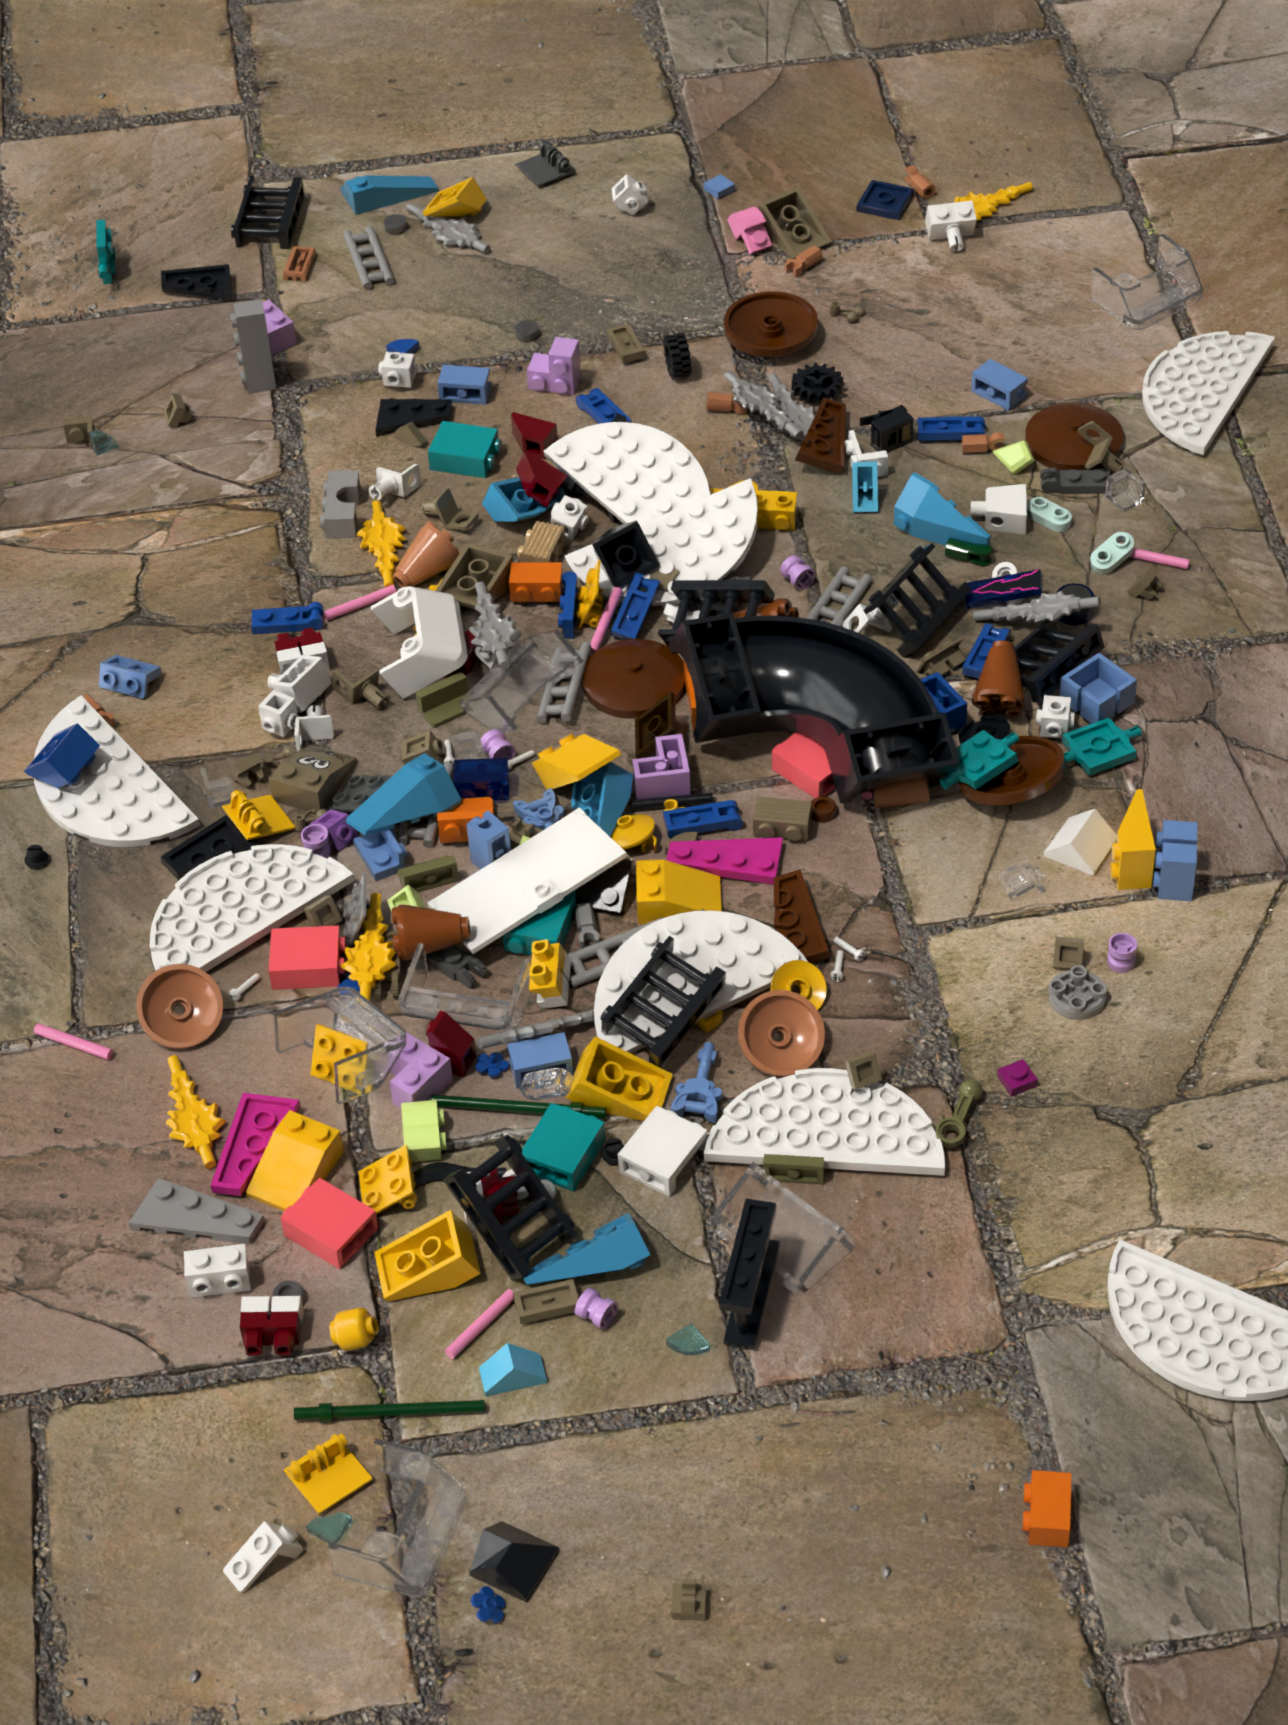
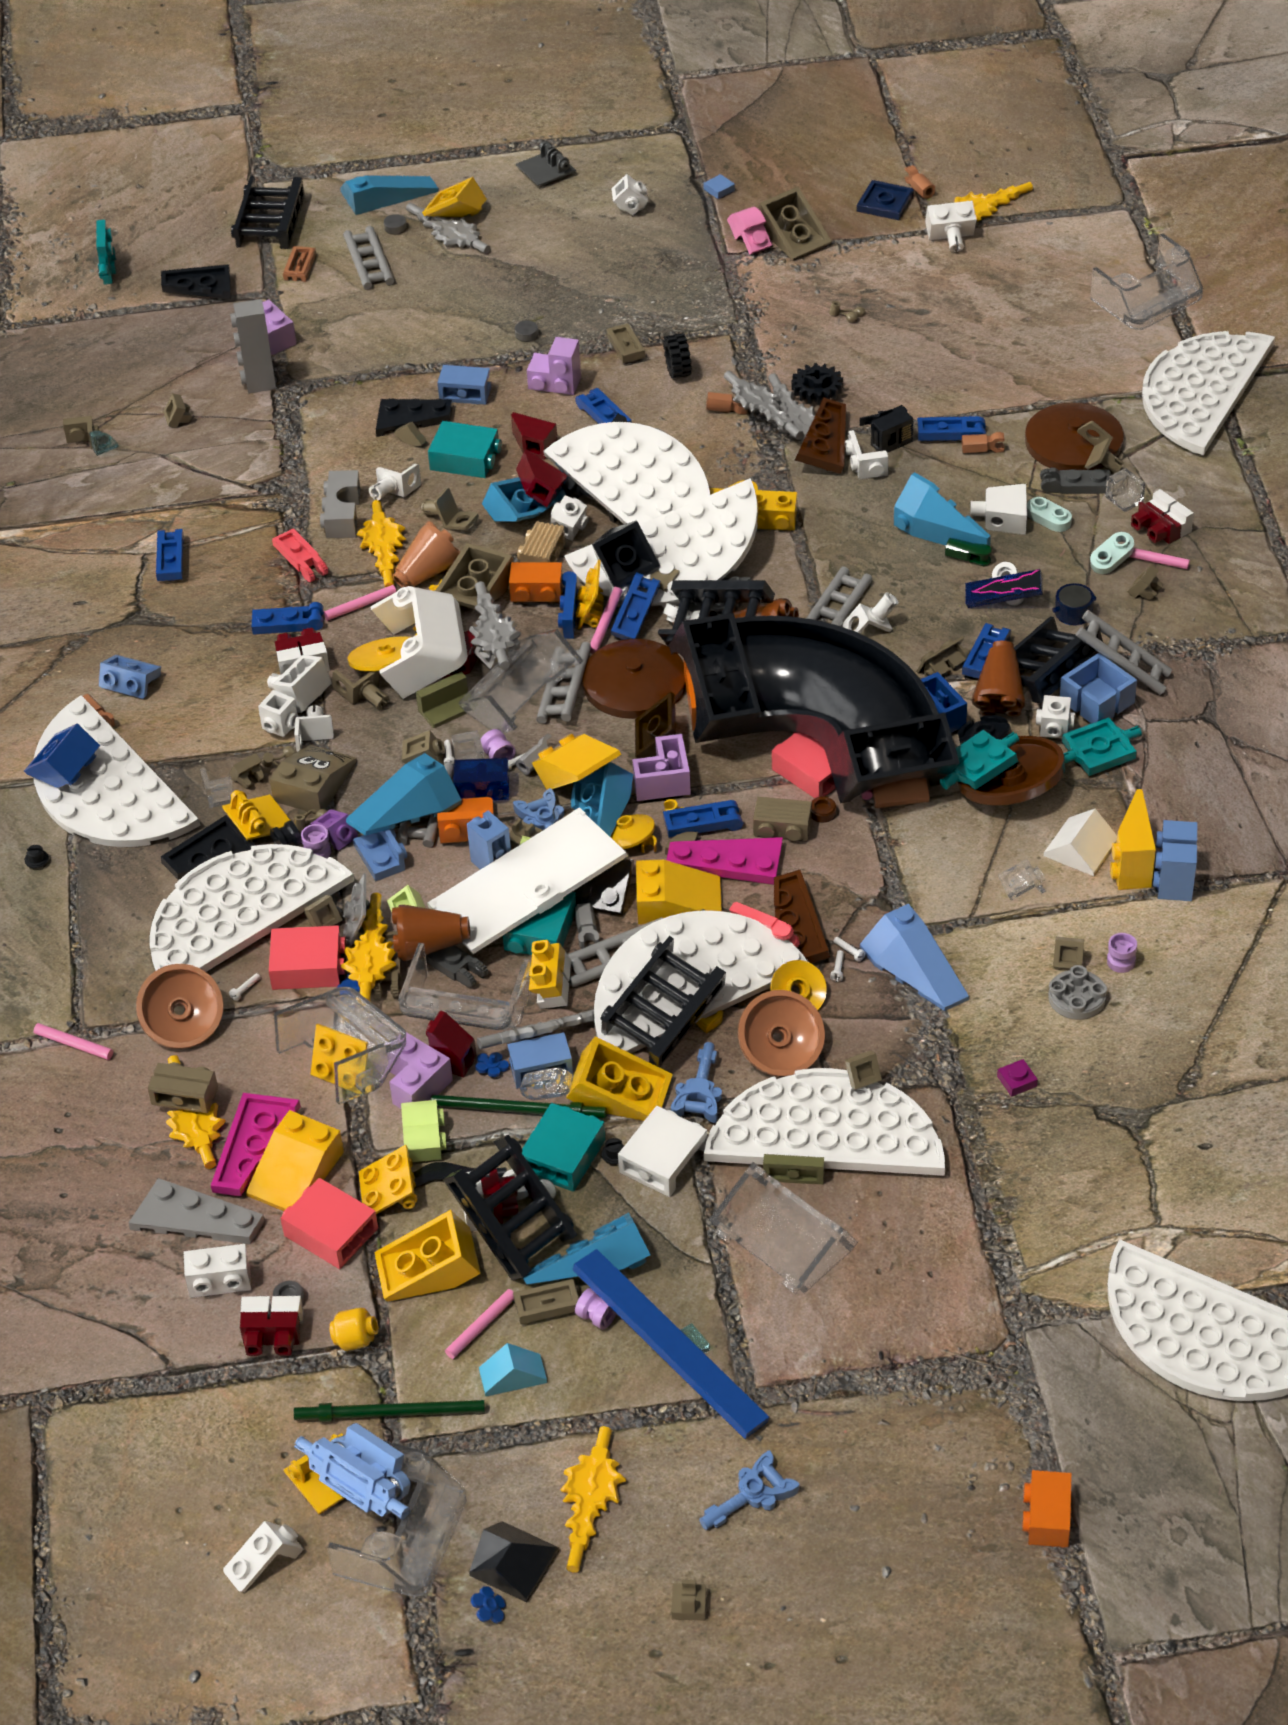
(169, 555): none -> blue plate
(183, 1087): none -> dark tan brick
(286, 835): none -> black wheel
(300, 554): none -> coral hinge
(330, 1527): clear light blue tile -> none
(357, 792): dark grey hinge -> none
(360, 1470): none -> light blue piece
(376, 654): none -> yellow piece
(397, 369): white brick -> none
(403, 346): blue tile -> none
(429, 874): olive panel -> none
(524, 763): none -> light grey bar
(591, 1487): none -> yellow piece
(671, 1344): none -> blue tile
(682, 800): black bar -> none
(749, 1273): black fence -> none
(753, 1491): none -> medium blue piece
(770, 324): reddish brown dish -> none
(780, 929): none -> coral hinge
(795, 570): lavender wheel -> none
(804, 260): nougat bar -> none
(864, 487): medium azure slope -> none
(910, 953): none -> medium blue wedge
(939, 608): black fence -> none
(970, 1091): olive piece -> none
(999, 384): medium blue brick -> none
(1015, 456): yellowish green piece -> none
(1039, 610): light grey piece -> none
(1111, 653): none -> light grey bar
(1163, 518): none -> dark red hips

